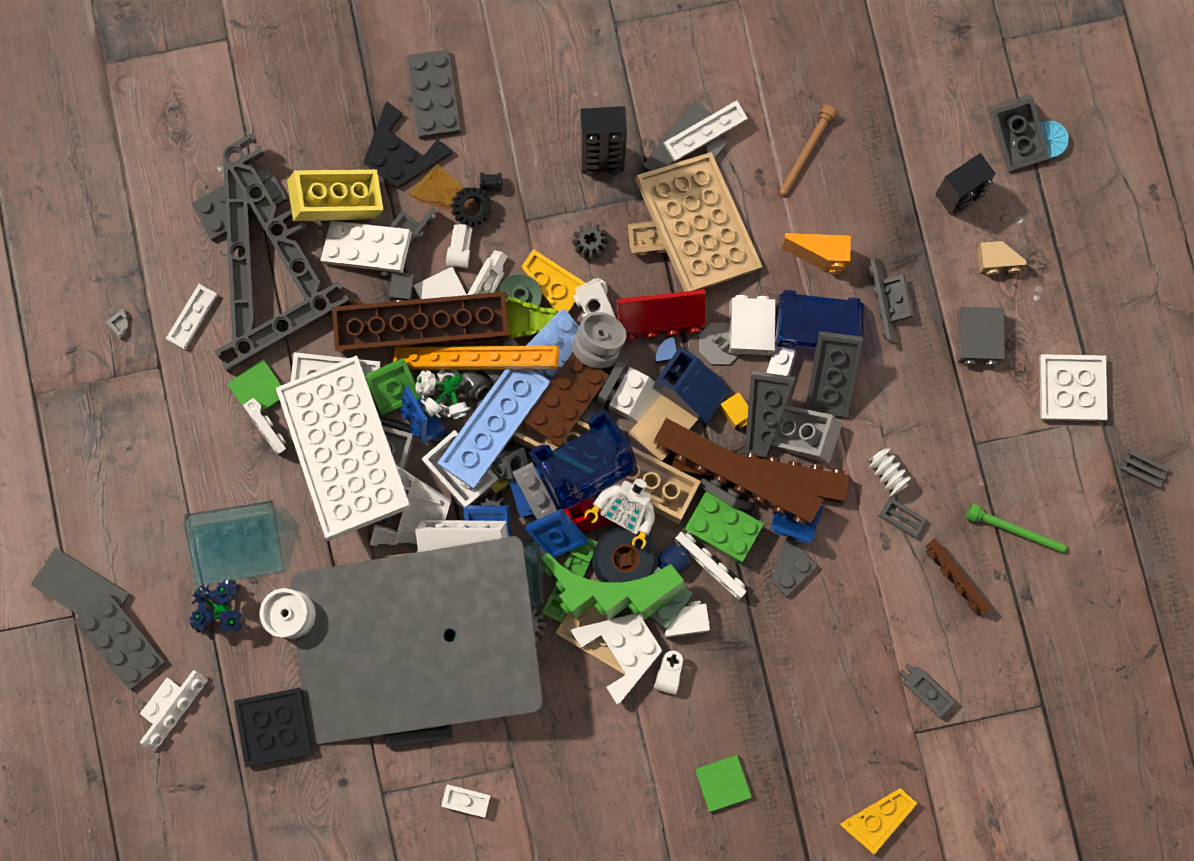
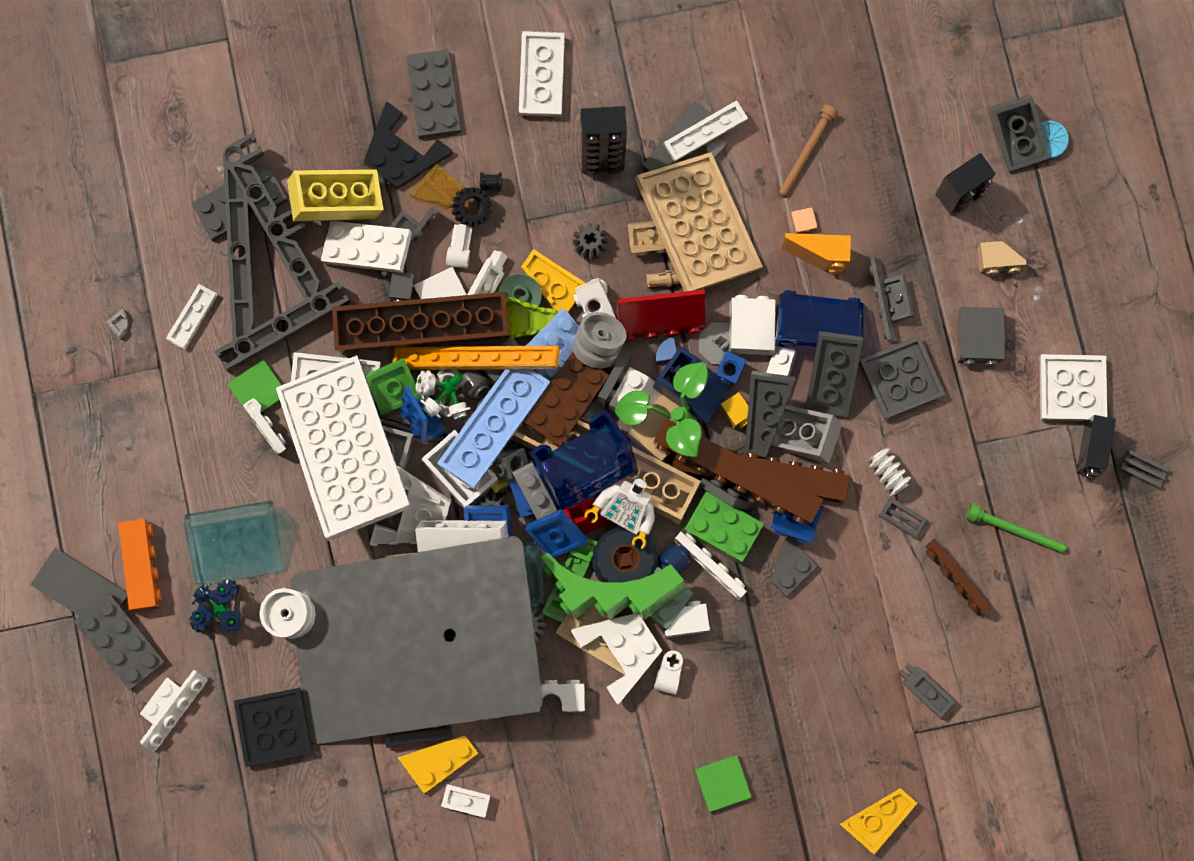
(139, 565): none -> orange brick
(437, 762): none -> yellow wing
(541, 74): none -> white plate
(570, 694): none -> white arch
(662, 279): none -> tan pin
(684, 437): none -> bright green plant
(737, 363): none -> blue brick
(804, 220): none -> light nougat tile
(902, 377): none -> dark grey plate
(1095, 446): none -> black brick

